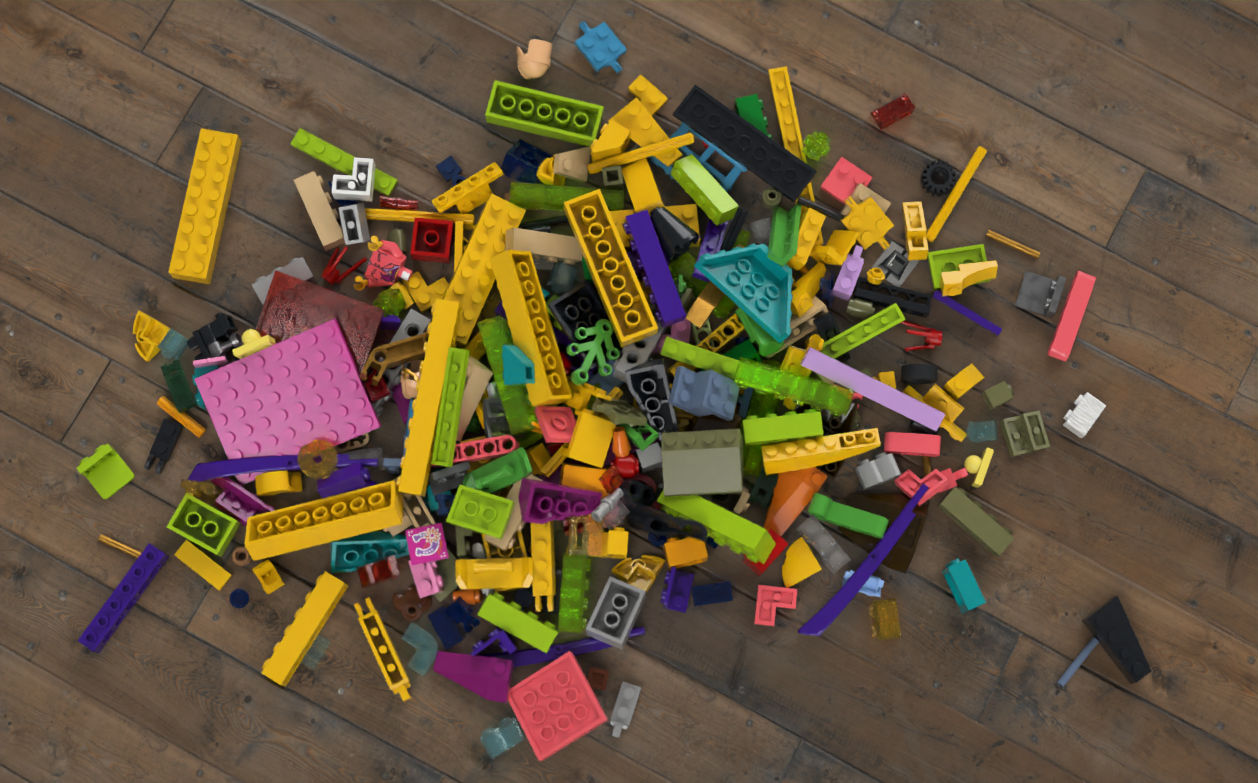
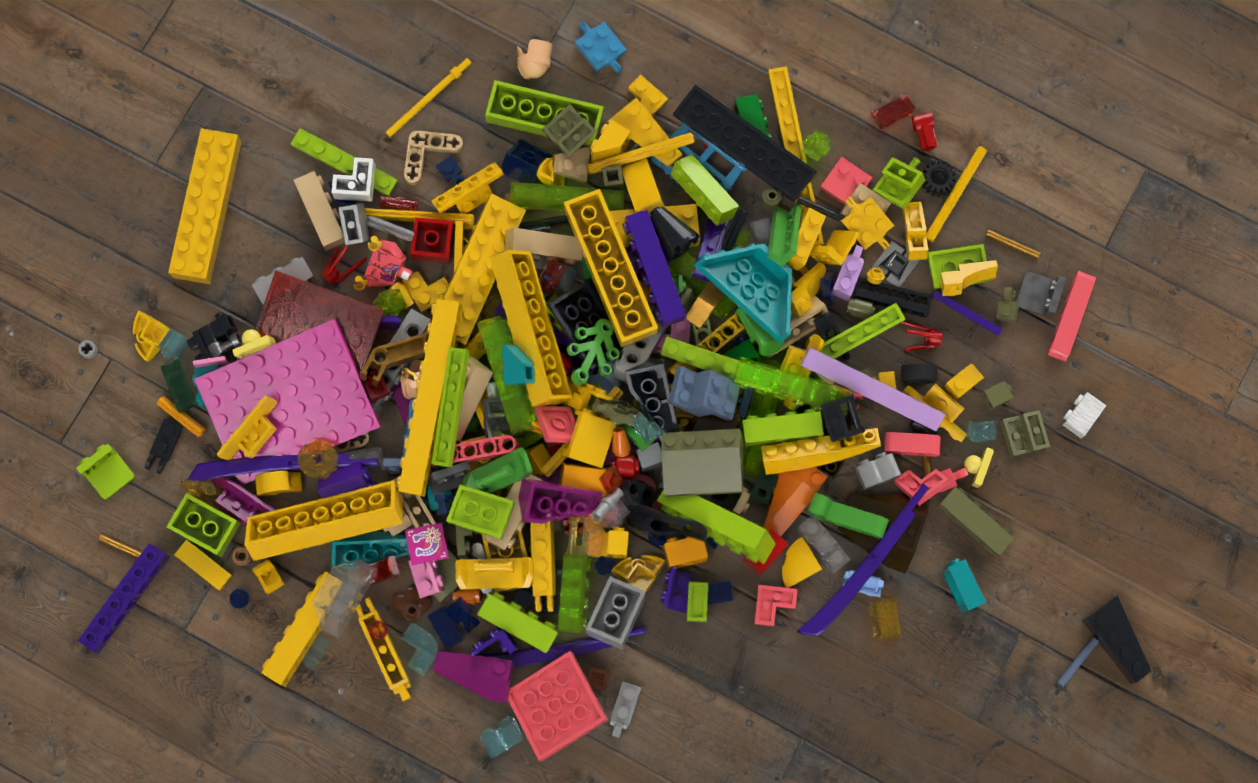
(83, 345): none -> light grey bush
(252, 432): none -> yellow bracket
(342, 594): none -> clear wedge
(382, 634): none -> clear red bush
(390, 228): none -> light grey axle
(421, 147): none -> tan beam
(455, 73): none -> yellow bar
(551, 276): none -> clear red hips
(568, 130): none -> olive slope
(604, 560): none -> clear blue plate
(647, 430): none -> clear light blue bracket
(697, 601): none -> lime tile
(836, 421): none -> black plate
(900, 182): none -> lime plate
(924, 126): none -> red piece
(1008, 309): none -> olive plate

